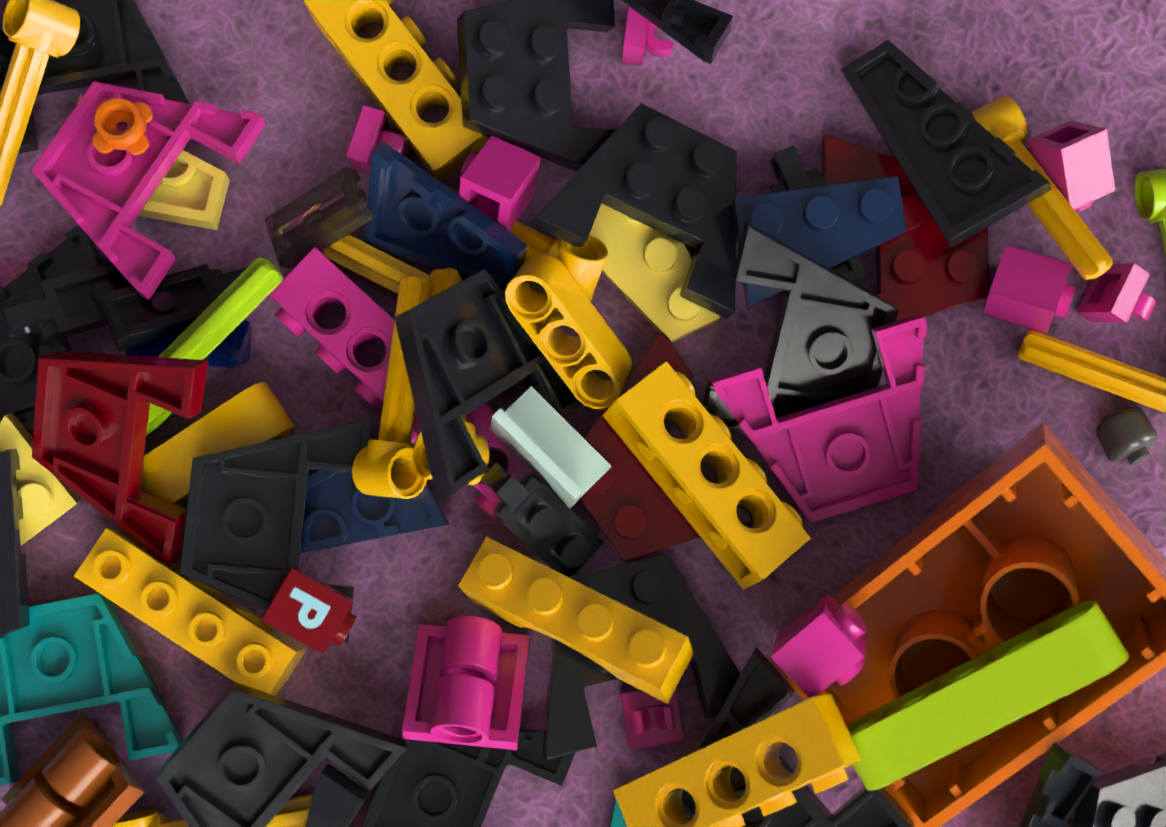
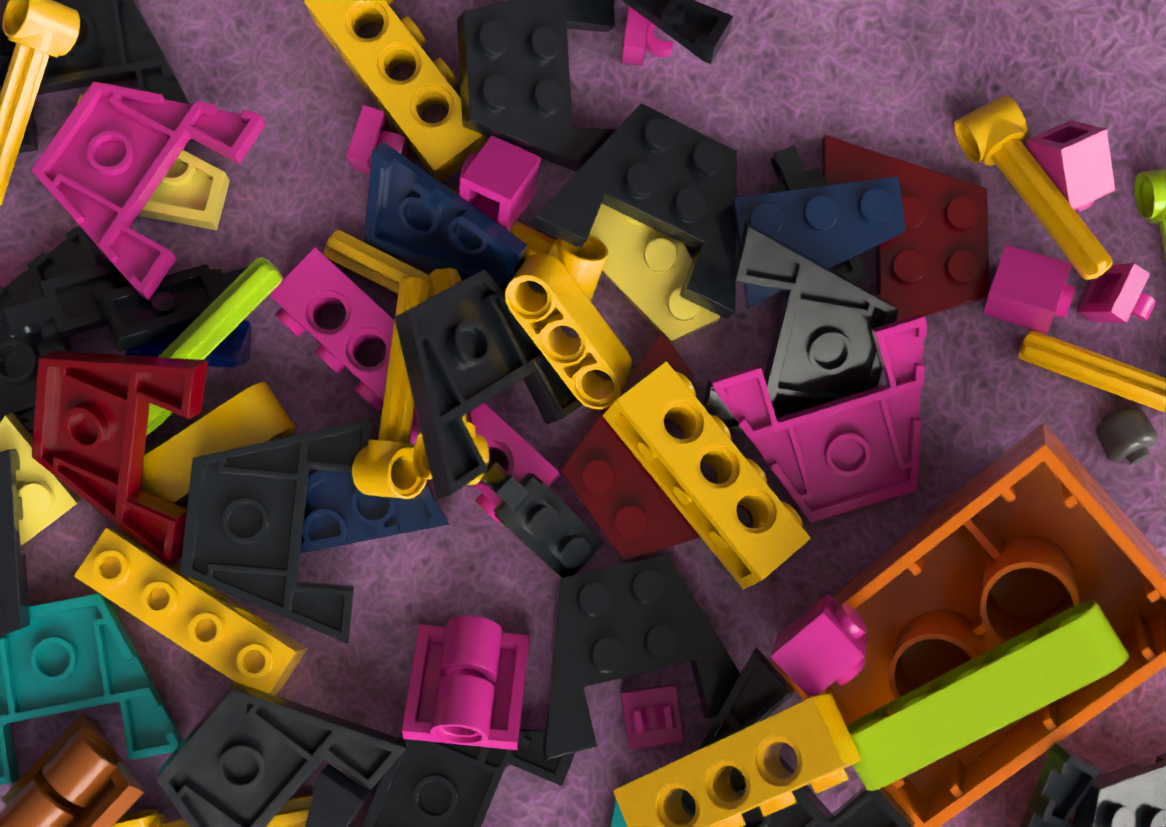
(114, 113): orange plate -> none
(310, 610): dark red brick -> none
(321, 226): clear smoke tile -> none
(549, 446): light aqua panel -> none
(579, 617): yellow arch -> none
(947, 156): black wing -> none

